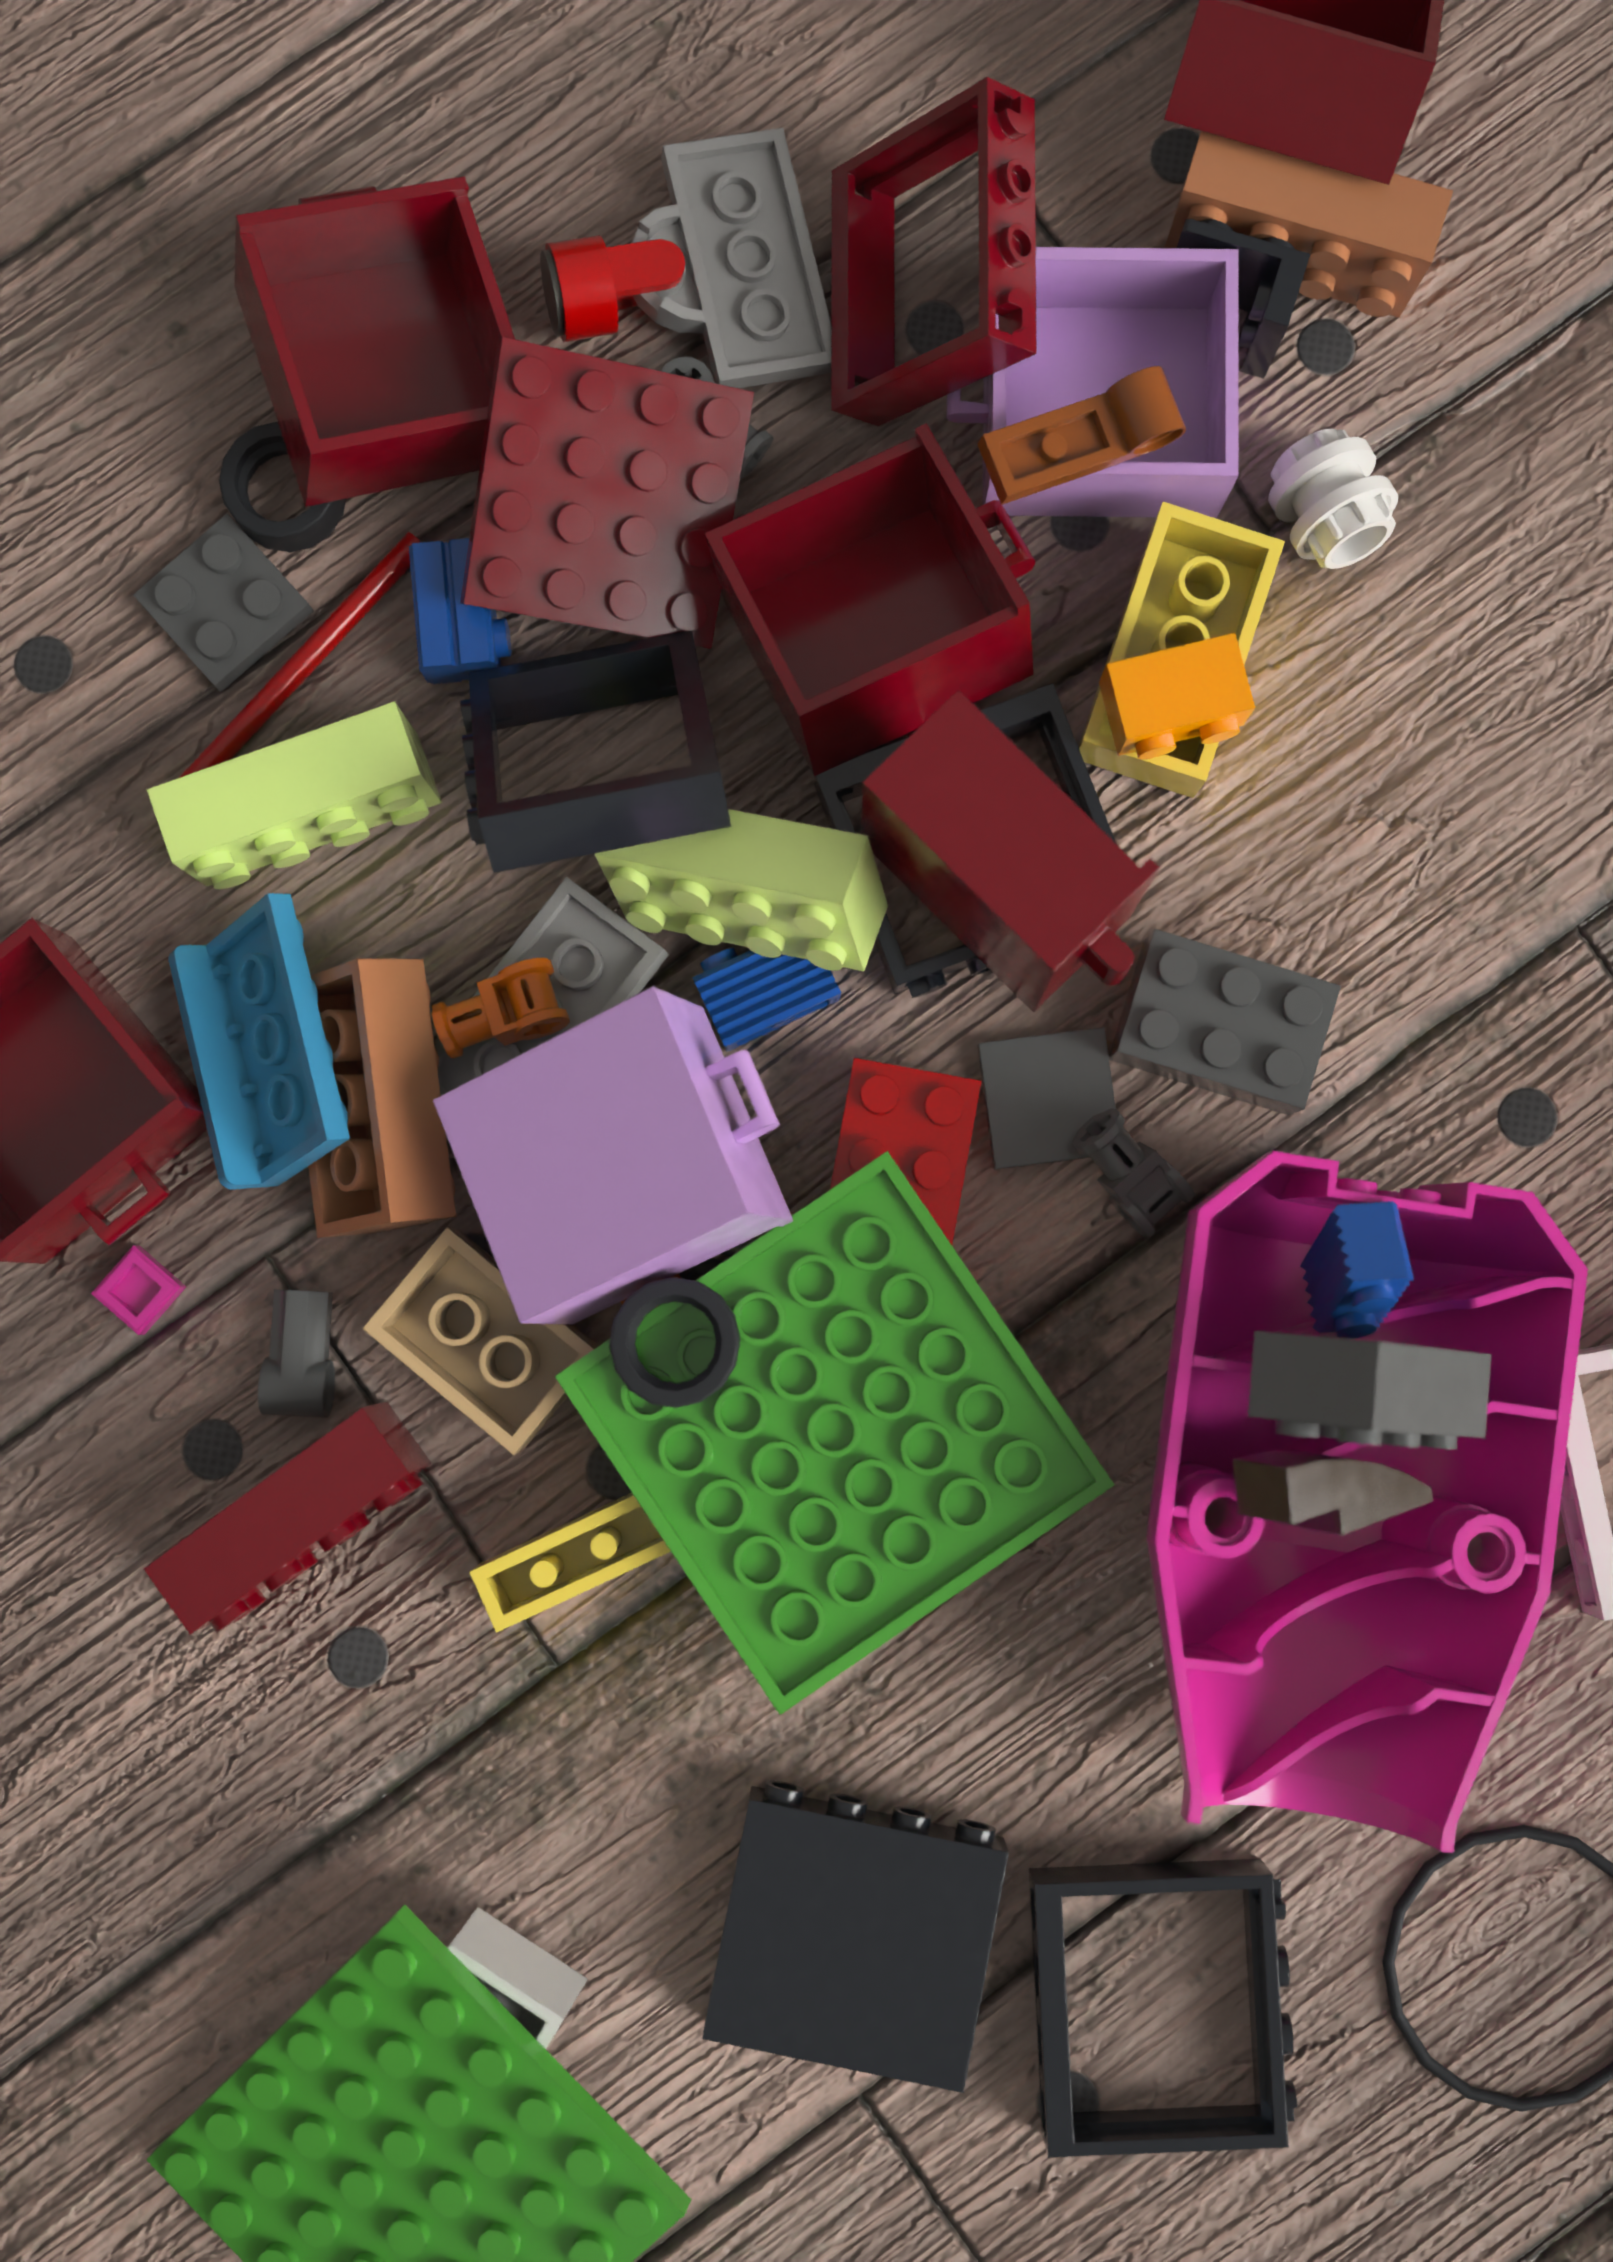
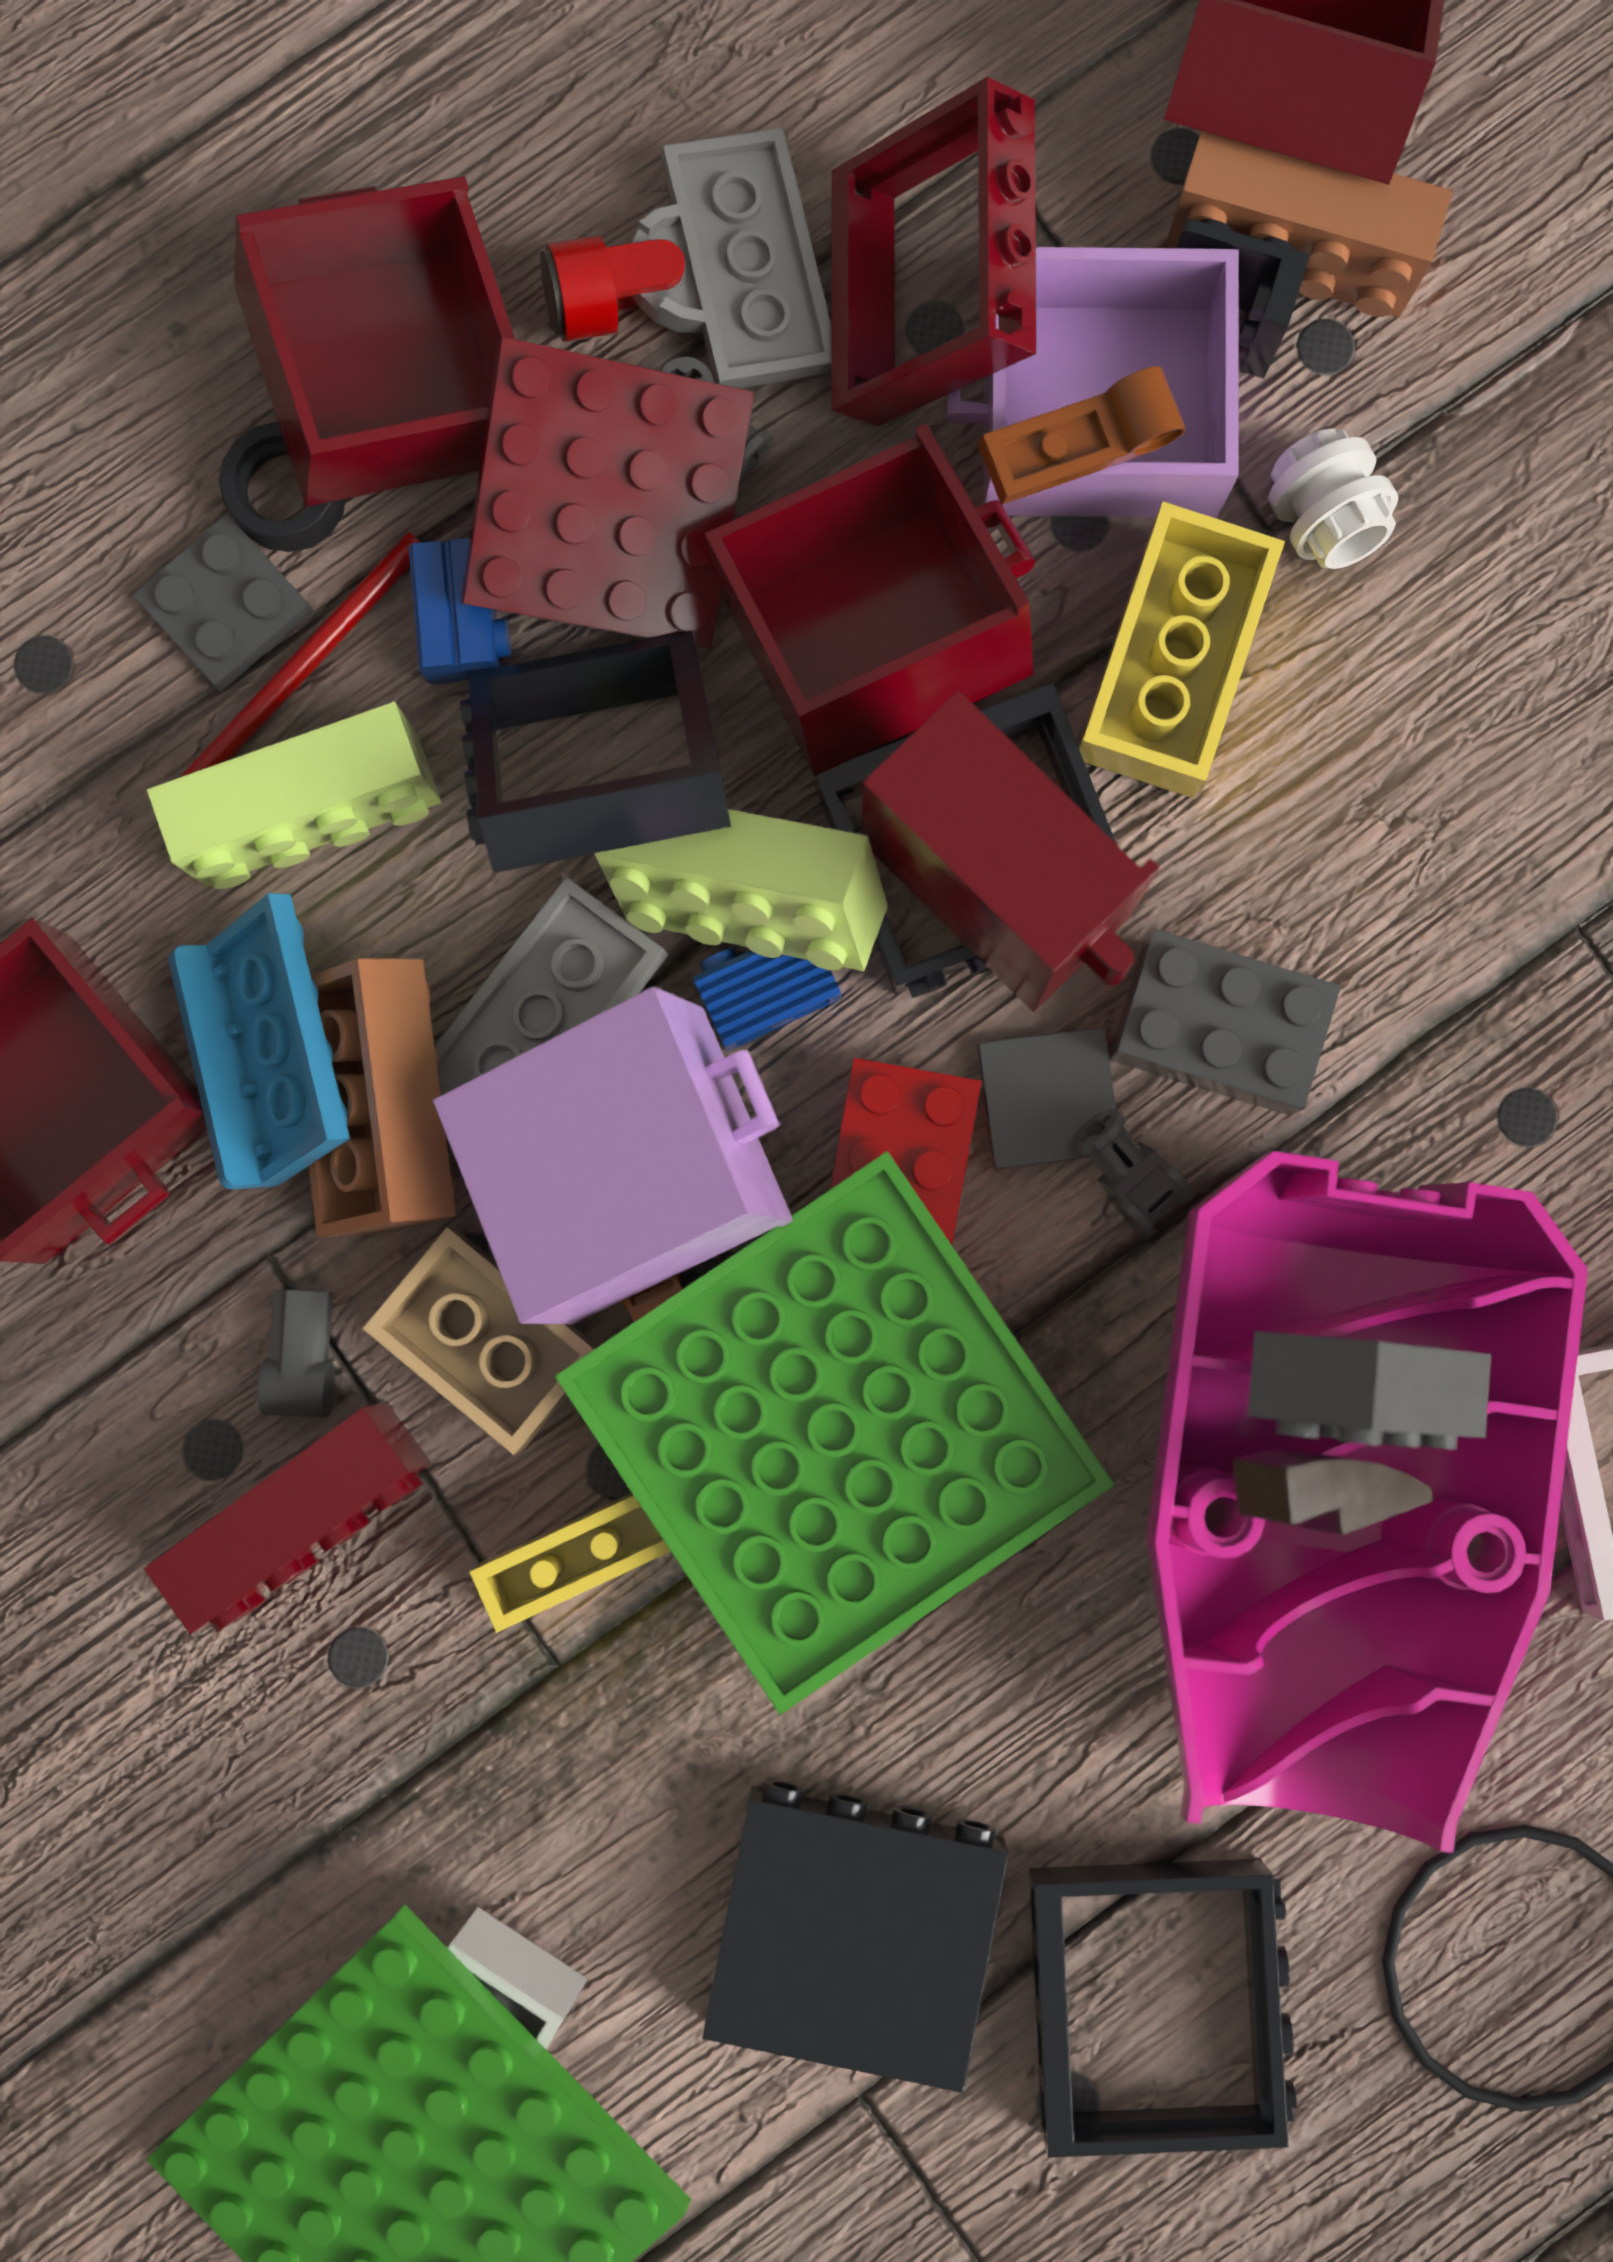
(138, 1290): dark pink tile -> none
(510, 1007): orange connector -> none
(625, 1353): black tyre -> none
(1177, 696): light orange brick -> none
(1357, 1269): blue brick -> none

